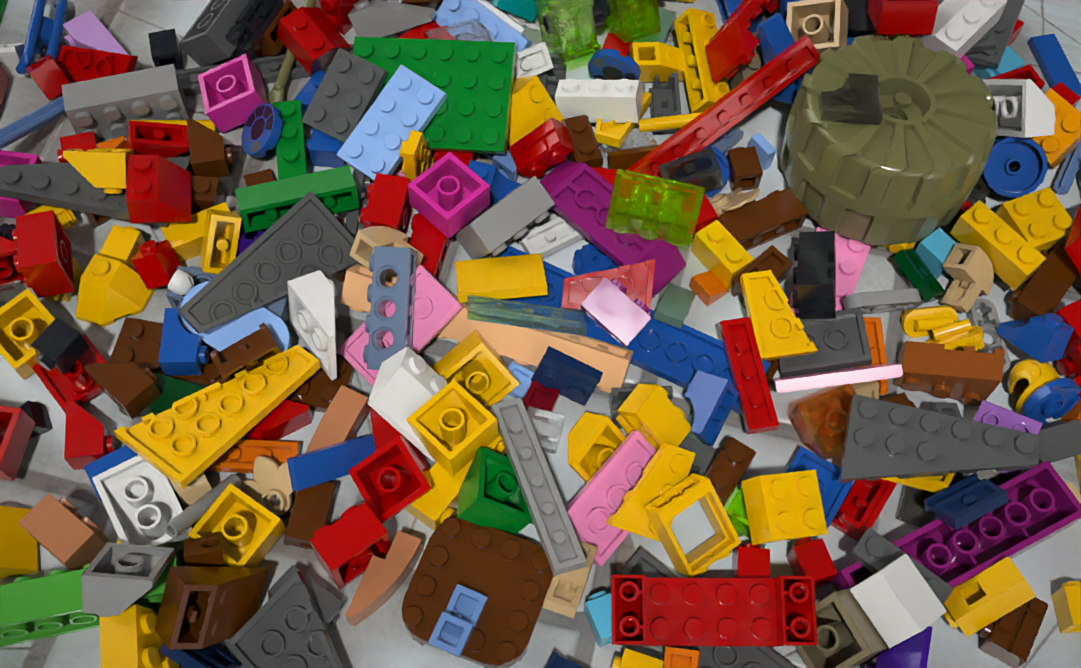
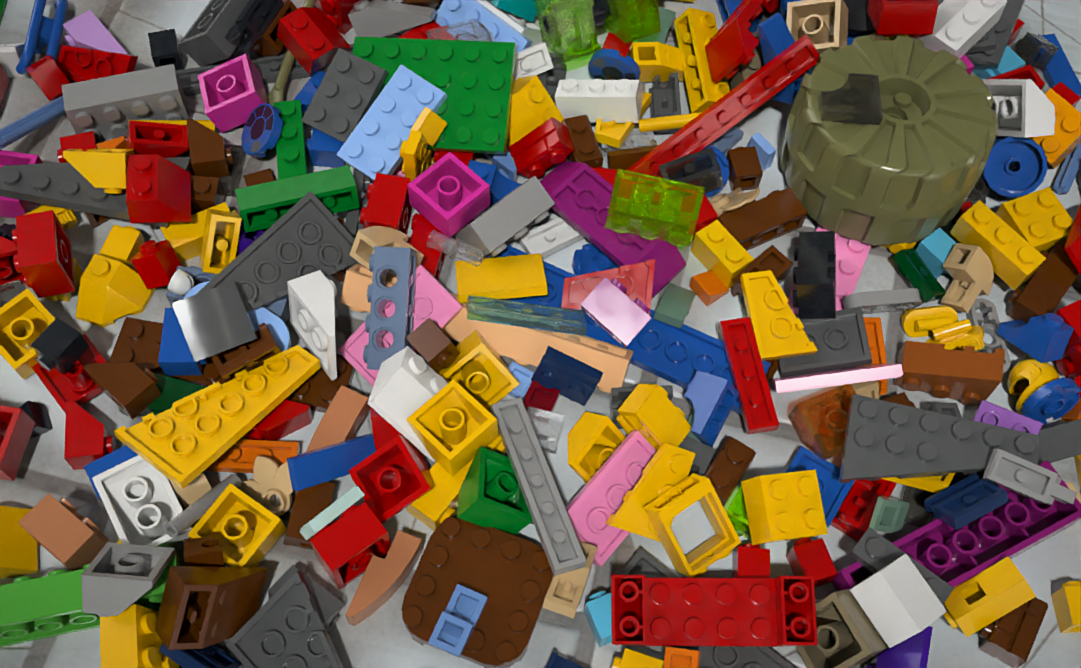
(214, 321): none -> dark grey slope
(331, 512): none -> light aqua tile
(430, 125): none -> yellow tile
(433, 345): none -> reddish brown slope
(455, 248): none -> clear axle
(889, 514): none -> sand green slope
(1026, 478): none -> light grey hinge
(1030, 45): none -> clear smoke brick

